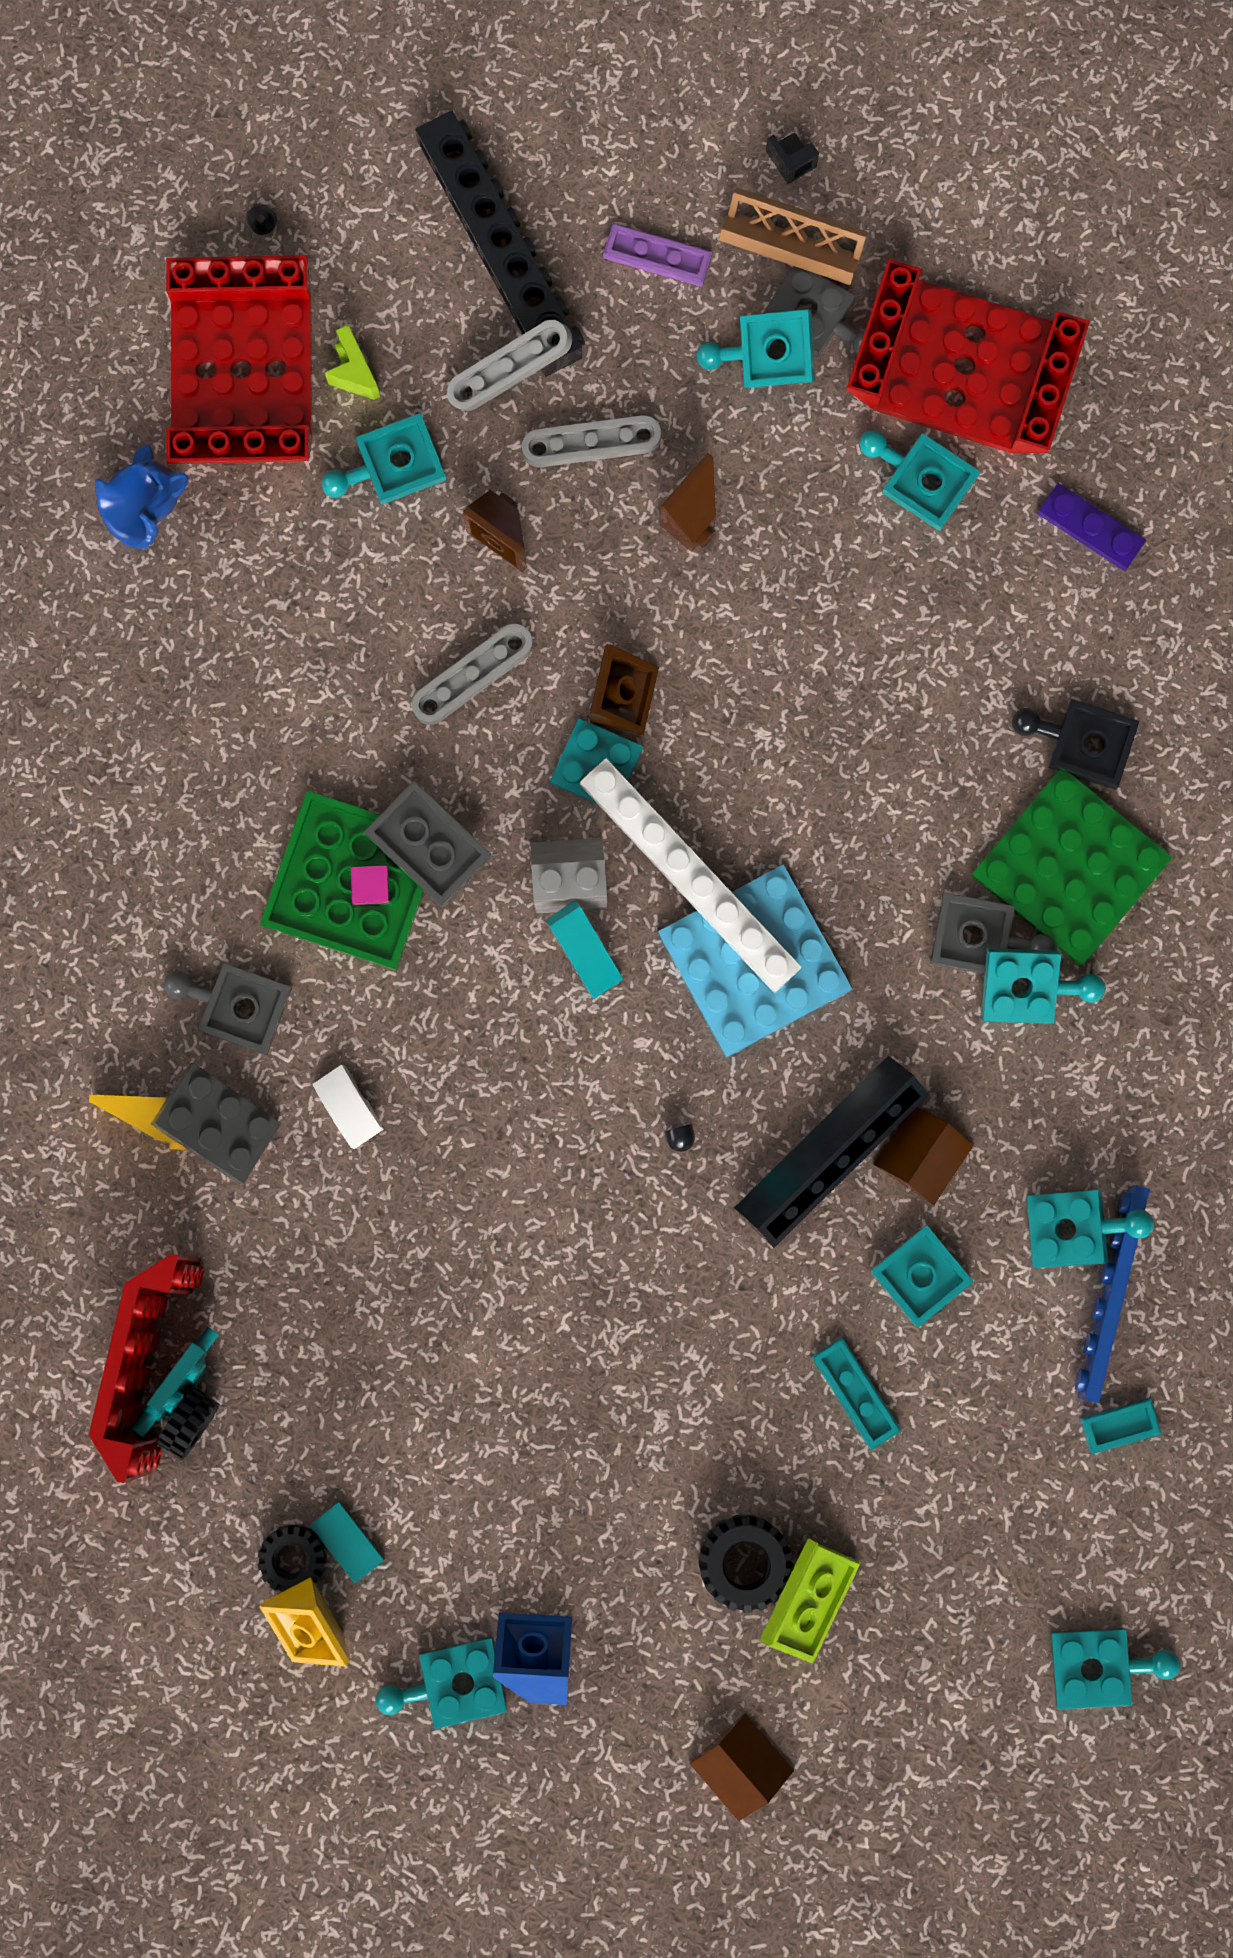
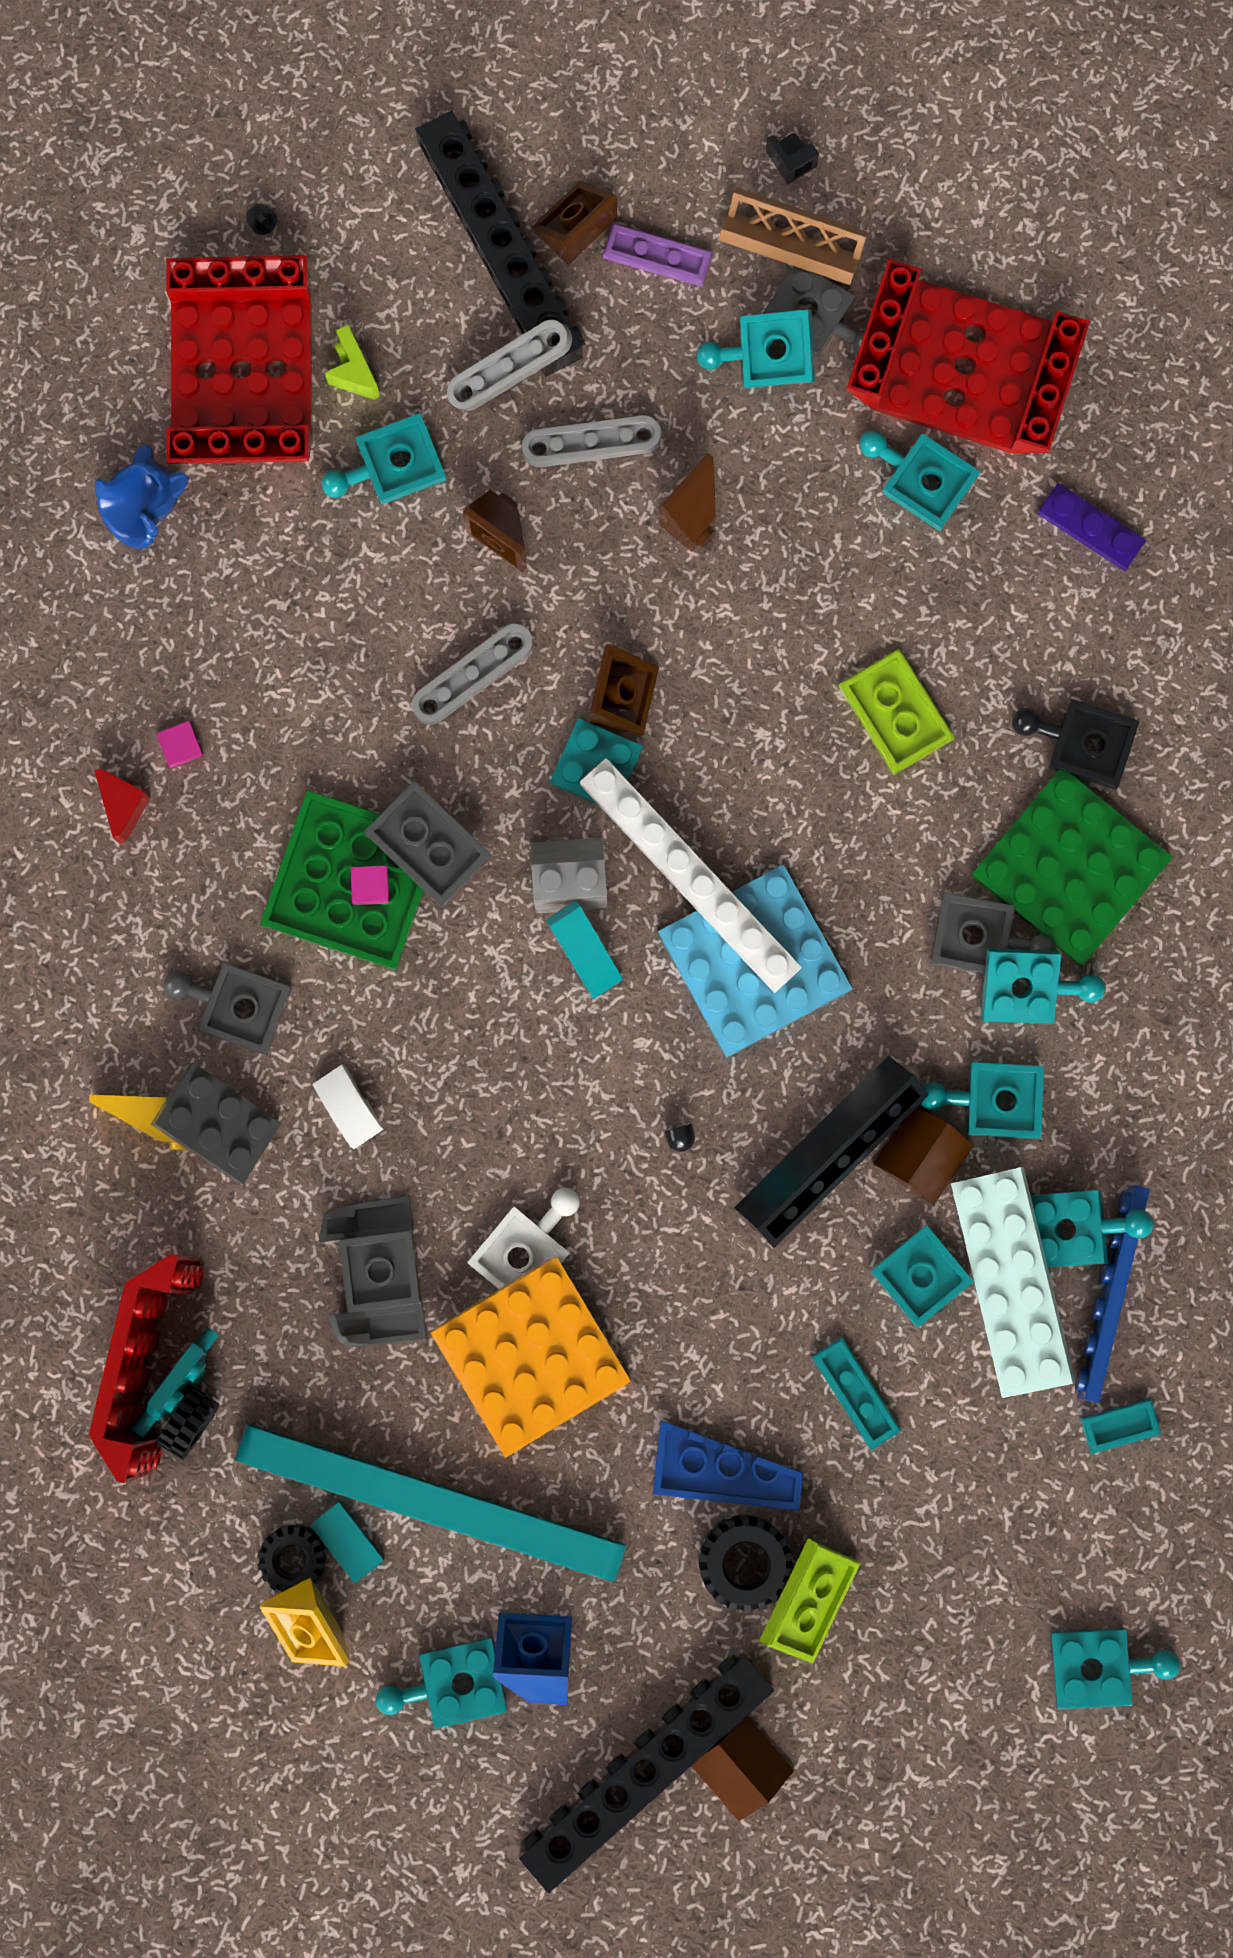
(121, 802): none -> red slope
(179, 744): none -> dark pink tile
(377, 1272): none -> dark grey piece
(430, 1503): none -> teal beam
(519, 1231): none -> white plate
(530, 1356): none -> light orange plate
(553, 1867): none -> black brick
(576, 220): none -> reddish brown slope
(713, 1471): none -> blue wing
(896, 711): none -> lime tile
(983, 1113): none -> teal plate
(1013, 1283): none -> light aqua plate

